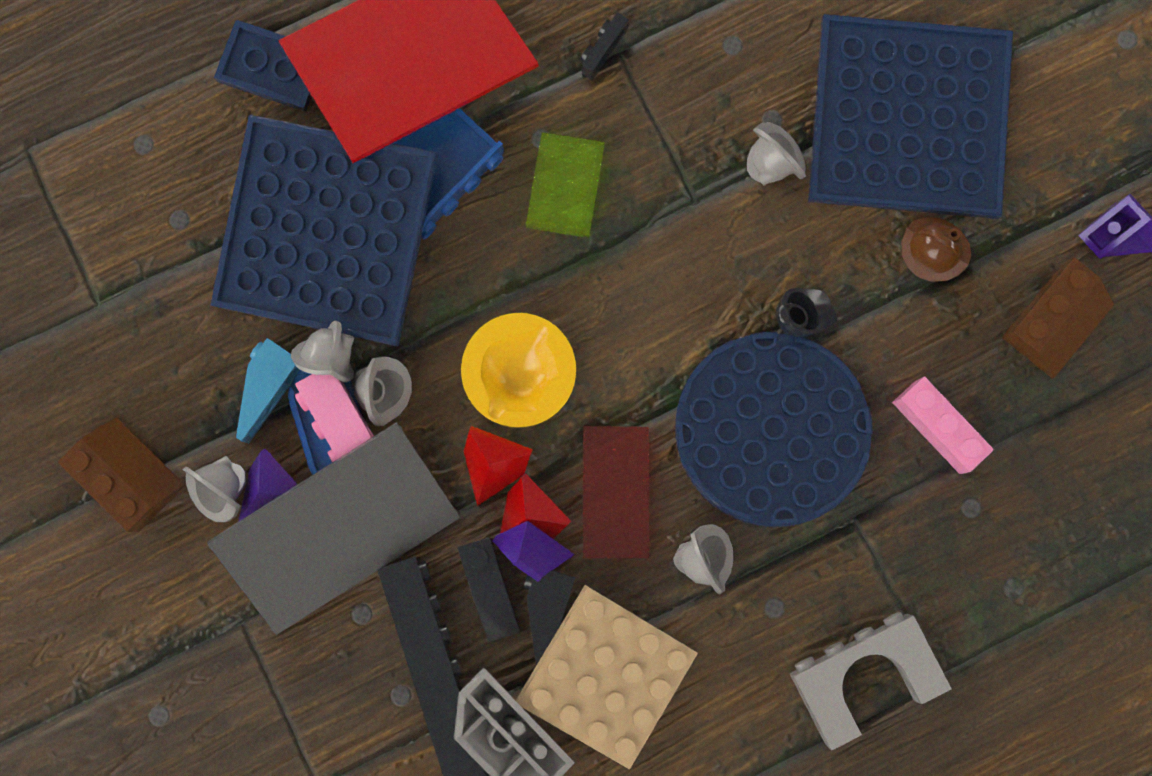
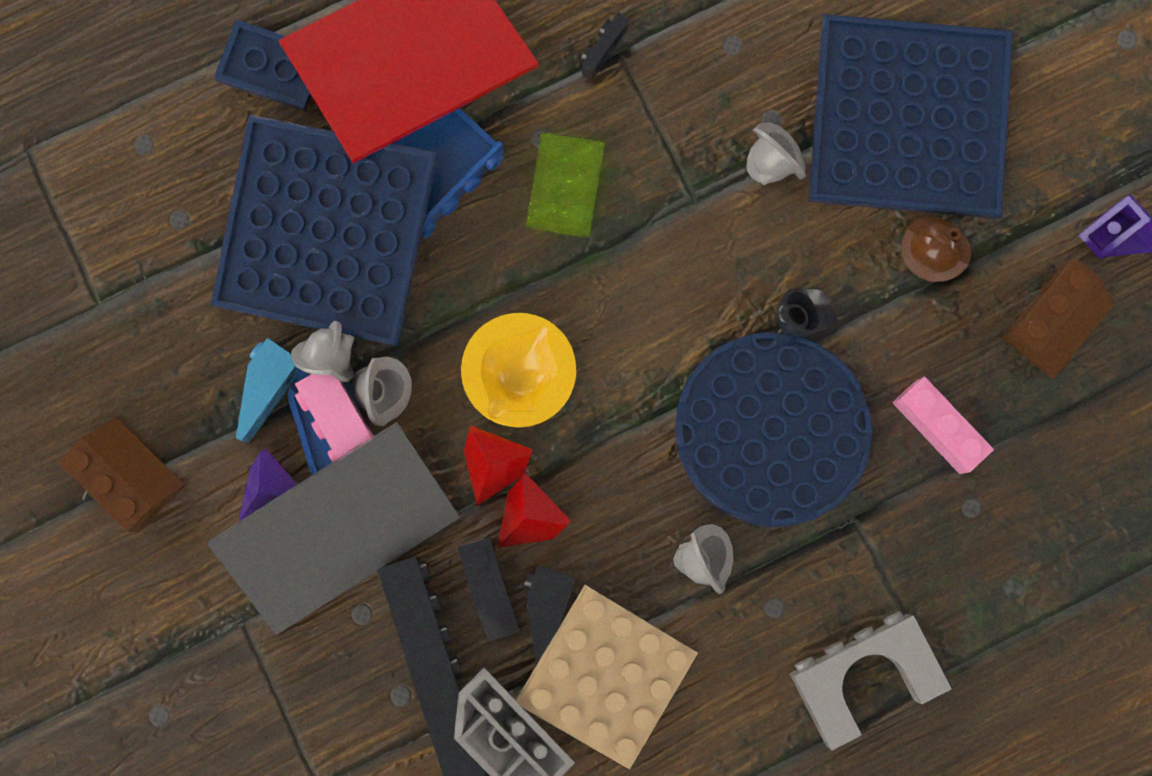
(216, 489): light grey helmet -> none
(531, 550): dark purple slope -> none
(615, 492): clear red tile -> none

